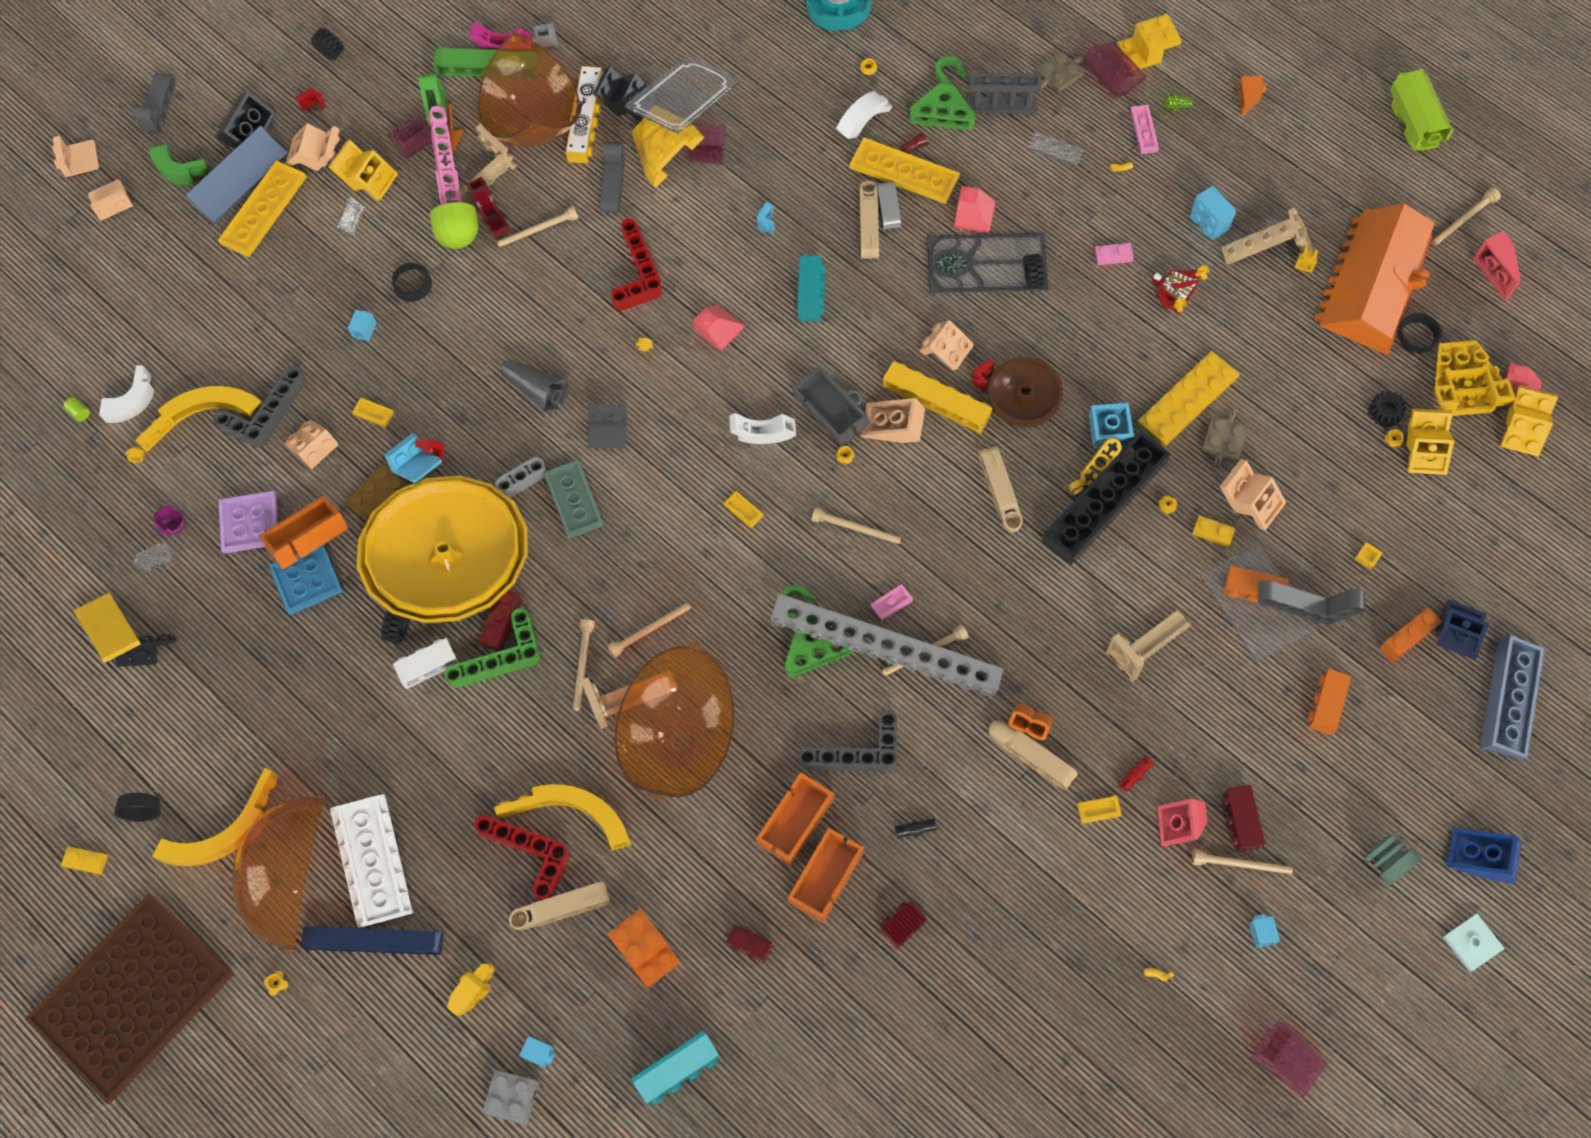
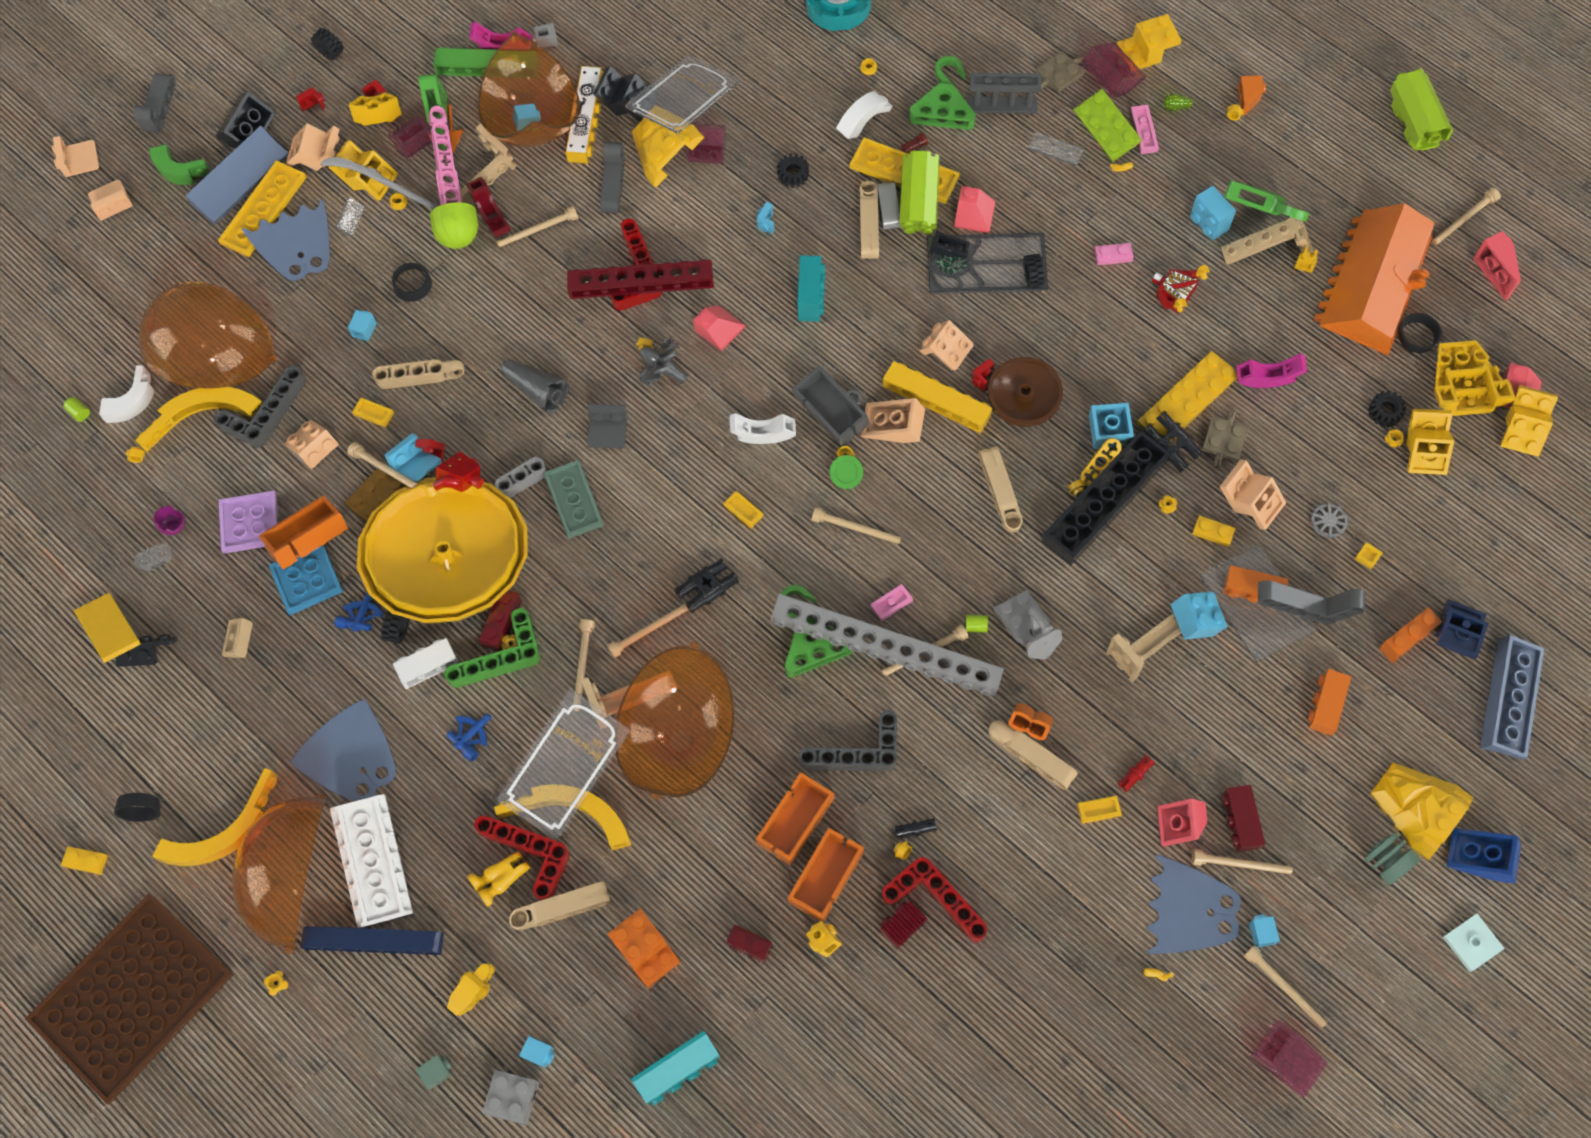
(204, 337): none -> clear orange windscreen
(237, 638): none -> tan slope
(291, 235): none -> sand blue piece
(343, 748): none -> sand blue piece
(357, 451): none -> tan piece
(358, 623): none -> blue piece
(372, 173): none -> light grey piece
(373, 89): none -> red bracket
(375, 109): none -> yellow brick
(398, 197): none -> yellow plate
(409, 372): none -> tan piece
(434, 1071): none -> sand green brick
(456, 473): none -> red torso
(462, 741): none -> blue piece
(500, 875): none -> yellow piece
(512, 638): none -> yellow plate
(524, 115): none -> medium azure brick
(563, 764): none -> clear piece
(632, 285): none -> dark red brick
(660, 362): none -> dark grey piece
(707, 577): none -> black pin
(793, 179): none -> black tyre
(823, 938): none -> yellow brick
(846, 472): none -> bright green piece
(902, 850): none -> yellow plate
(919, 192): none -> lime brick
(937, 893): none -> red beam
(950, 240): none -> black slope
(976, 623): none -> lime piece
(1024, 616): none -> light grey plate
(1107, 125): none -> lime plate
(1183, 441): none -> black pin
(1184, 906): none -> sand blue piece
(1198, 615): none -> medium azure brick
(1234, 112): none -> yellow plate
(1253, 955): none -> tan piece
(1271, 375): none -> dark pink arch
(1273, 204): none -> bright green piece
(1329, 520): none -> light grey wheel
(1421, 806): none -> yellow wedge

